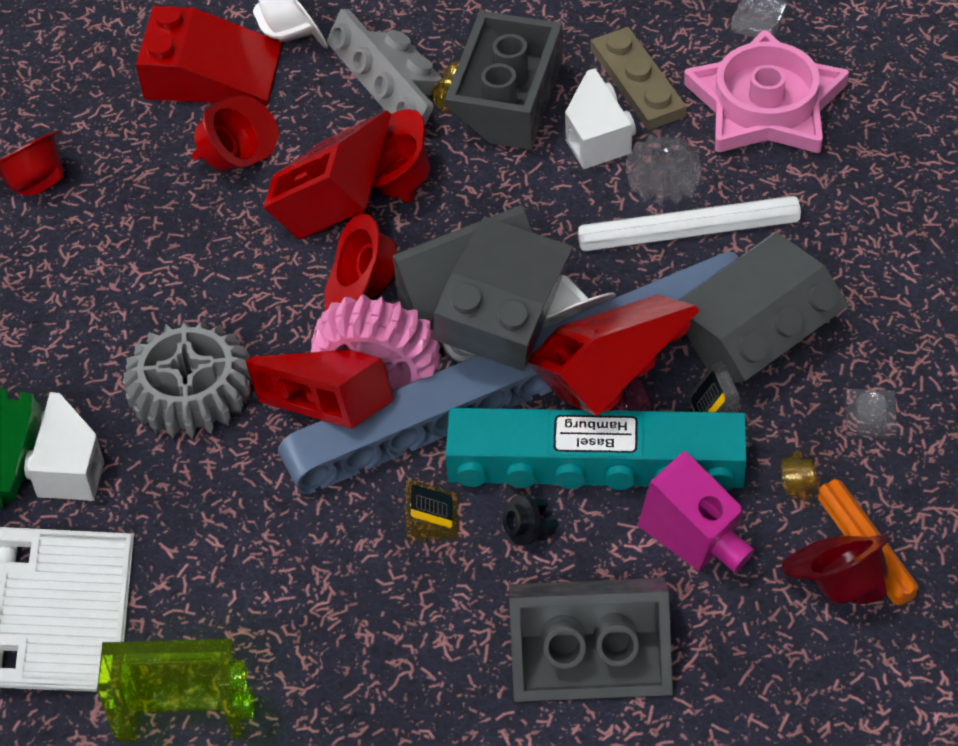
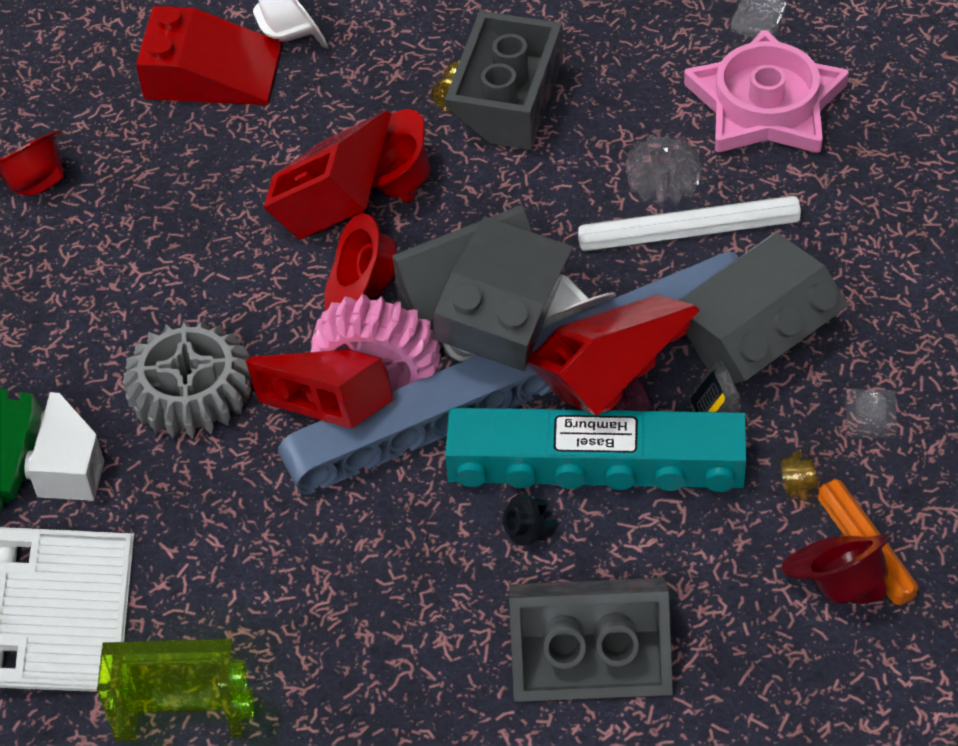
(235, 134): red piece -> none
(385, 64): light grey bracket -> none
(430, 512): slope -> none
(597, 124): white slope -> none
(638, 78): dark tan plate -> none
(694, 516): dark pink torso -> none

